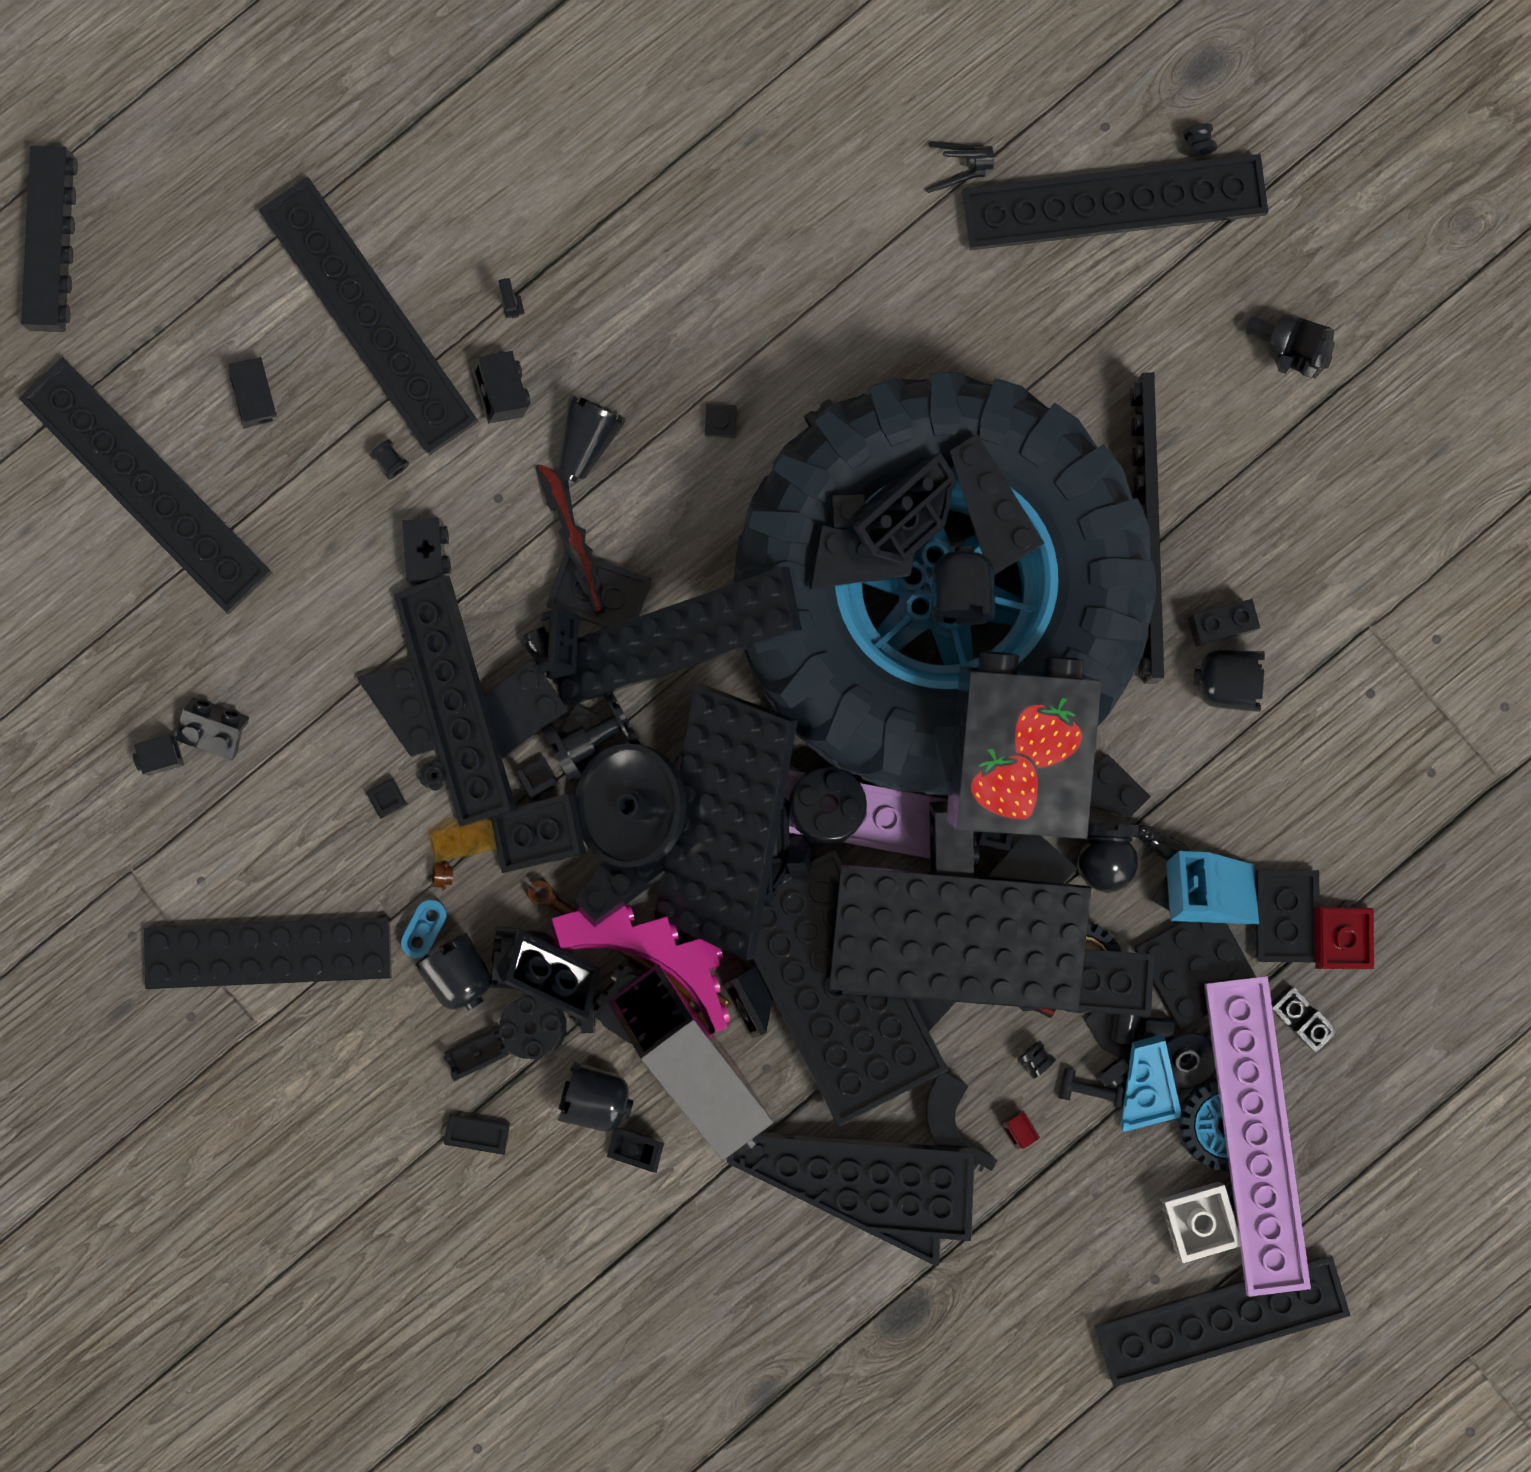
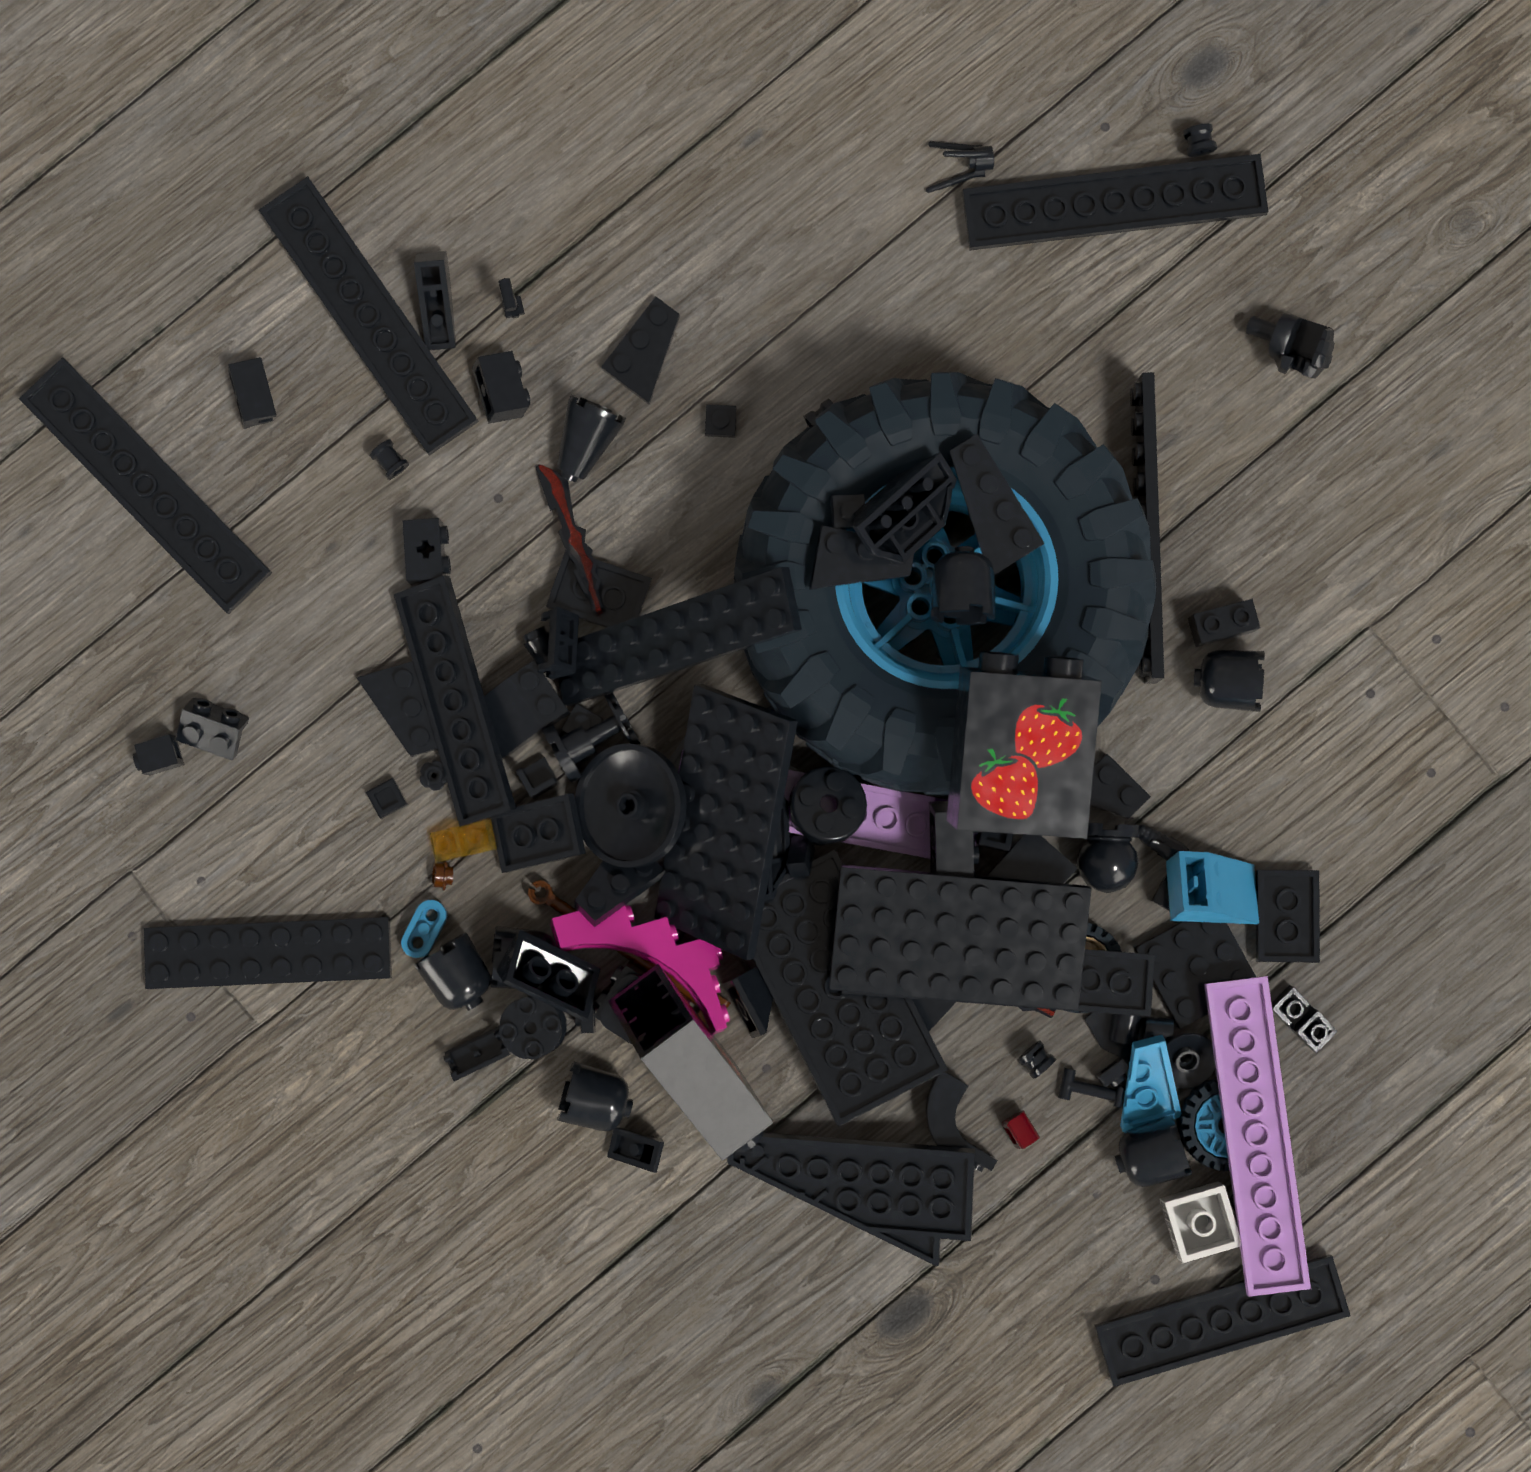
(48, 239): black brick -> none
(435, 299): none -> black slope
(477, 1134): black tile -> none
(642, 351): none -> black wing
(1153, 1153): none -> black cylinder
(1344, 938): dark red tile -> none

